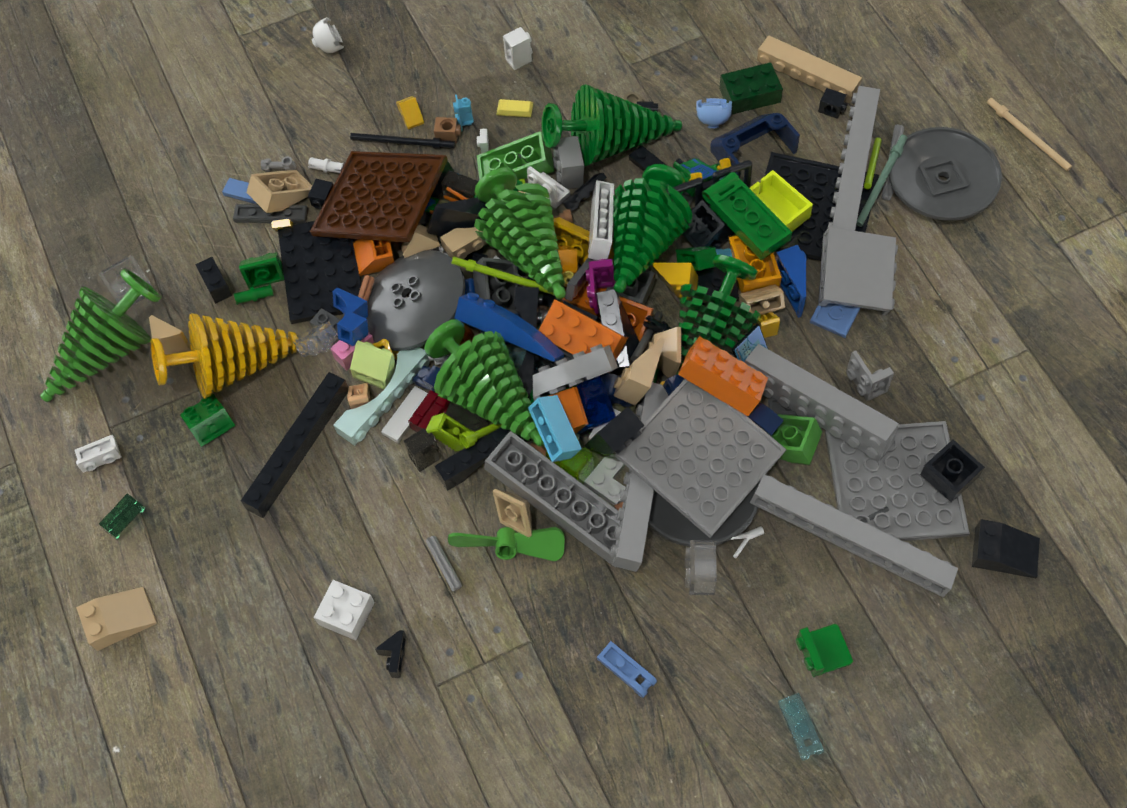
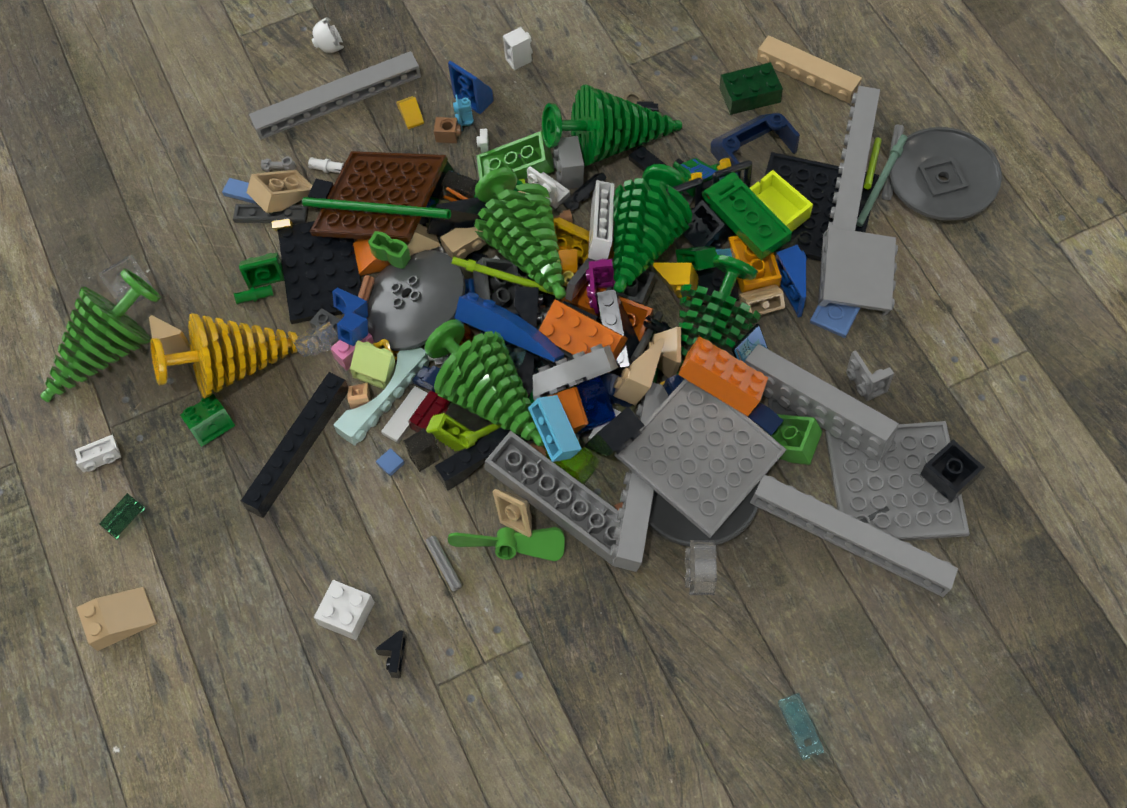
(213, 280): black brick -> none
(335, 95): none -> light grey brick
(377, 207): none -> green piece
(389, 249): none -> bright green brick
(390, 462): none -> medium blue tile
(436, 143): black bar -> none
(469, 86): none -> blue slope
(514, 108): light yellow tile -> none
(603, 479): white plate -> none
(626, 669): medium blue plate -> none
(713, 111): light blue cylinder -> none
(747, 536): white plant -> none
(769, 324): yellow slope -> none
(823, 649): green bracket -> none
(832, 103): black brick -> none
(1002, 111): tan bar -> none
(1005, 549): black slope -> none

